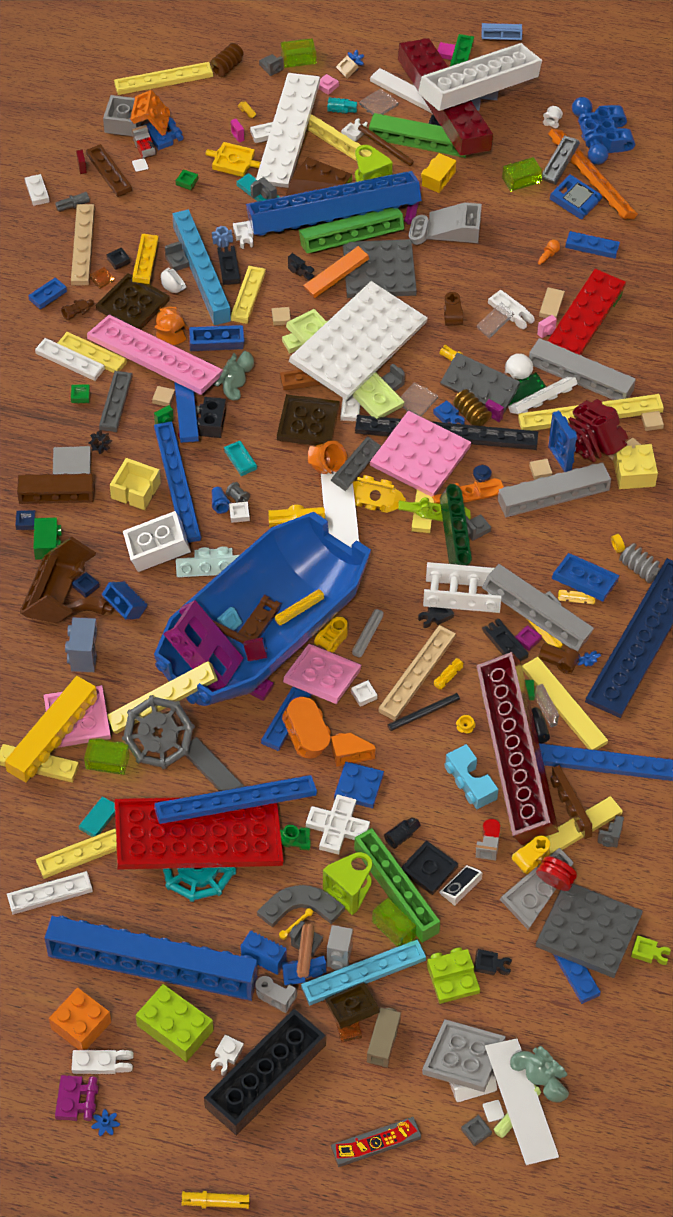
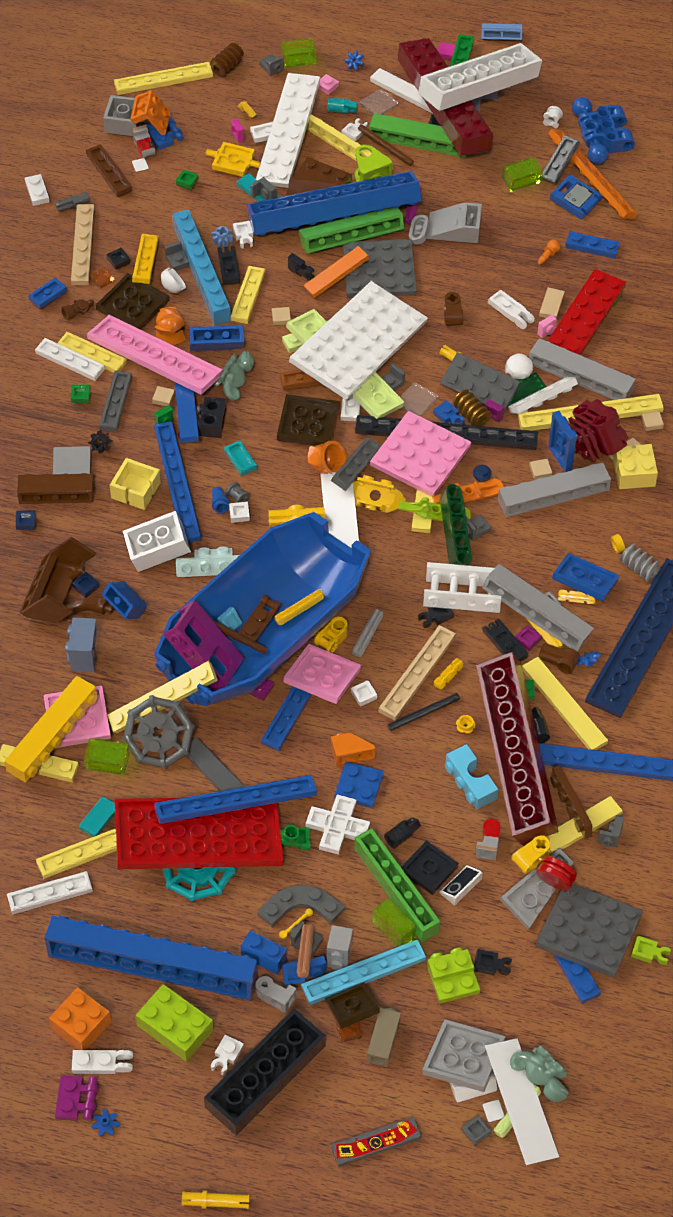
(46, 536): green brick -> none
(81, 161): dark red tile -> none
(255, 649): dark red tile -> none
(306, 727): orange brick -> none
(345, 882): lime hose -> none
(347, 67): tan tile -> none
(438, 173): yellow brick -> none
(495, 320): clear tile -> none
(546, 705): clear tile -> none

